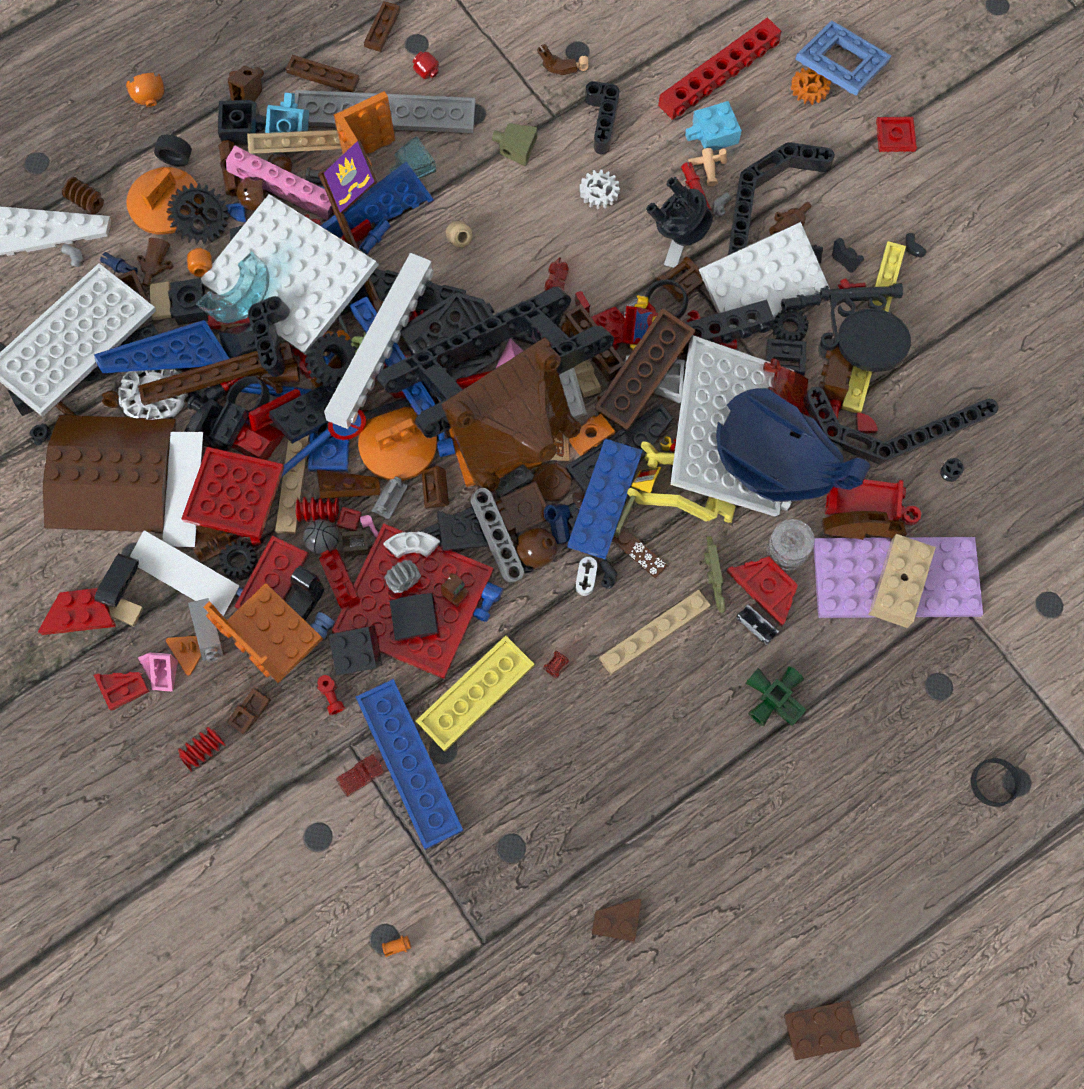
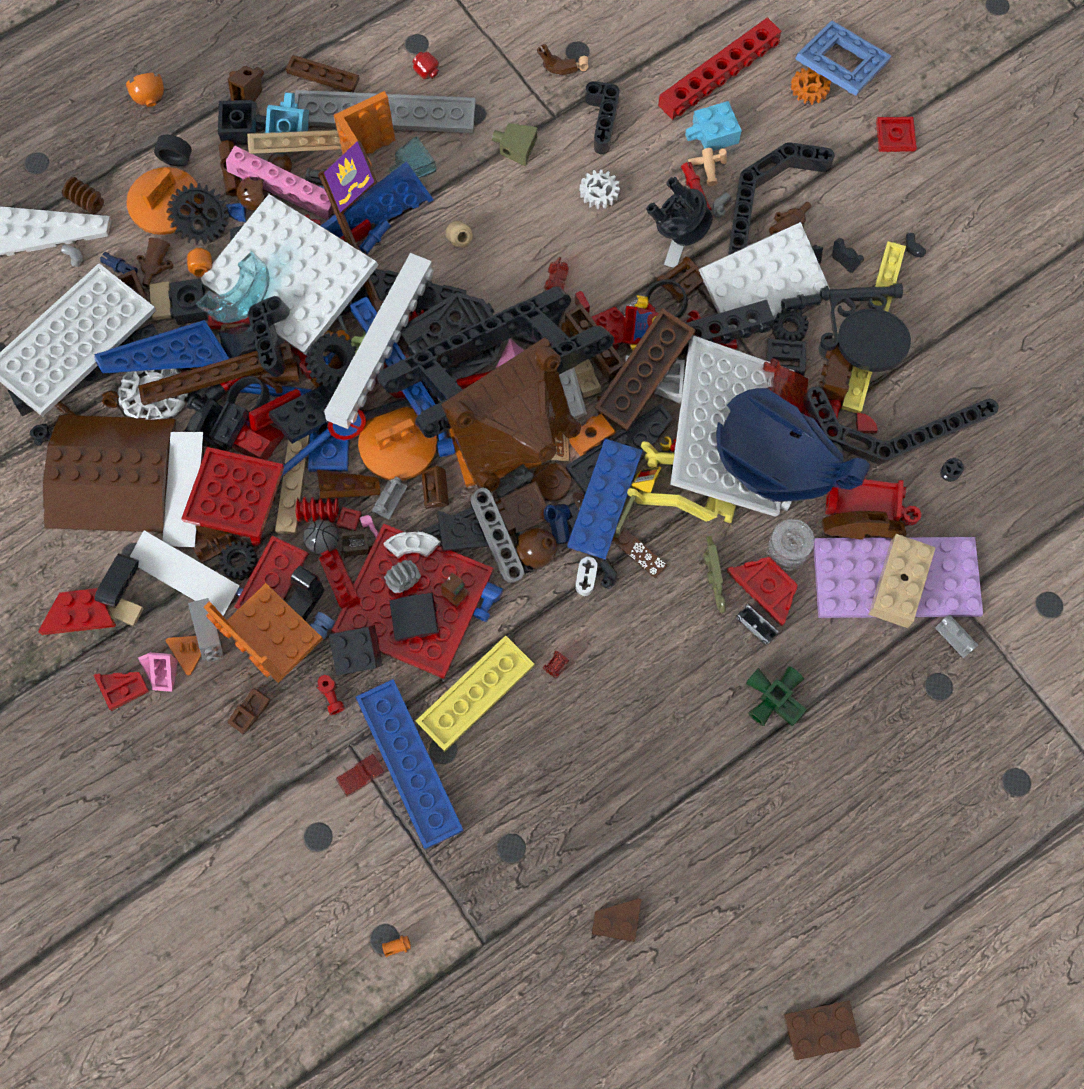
(200, 748): red piece -> none
(382, 26): reddish brown plate -> none
(654, 632): tan plate -> none
(846, 285): red hand -> none
(956, 636): none -> light grey hinge
(1010, 767): black tyre -> none

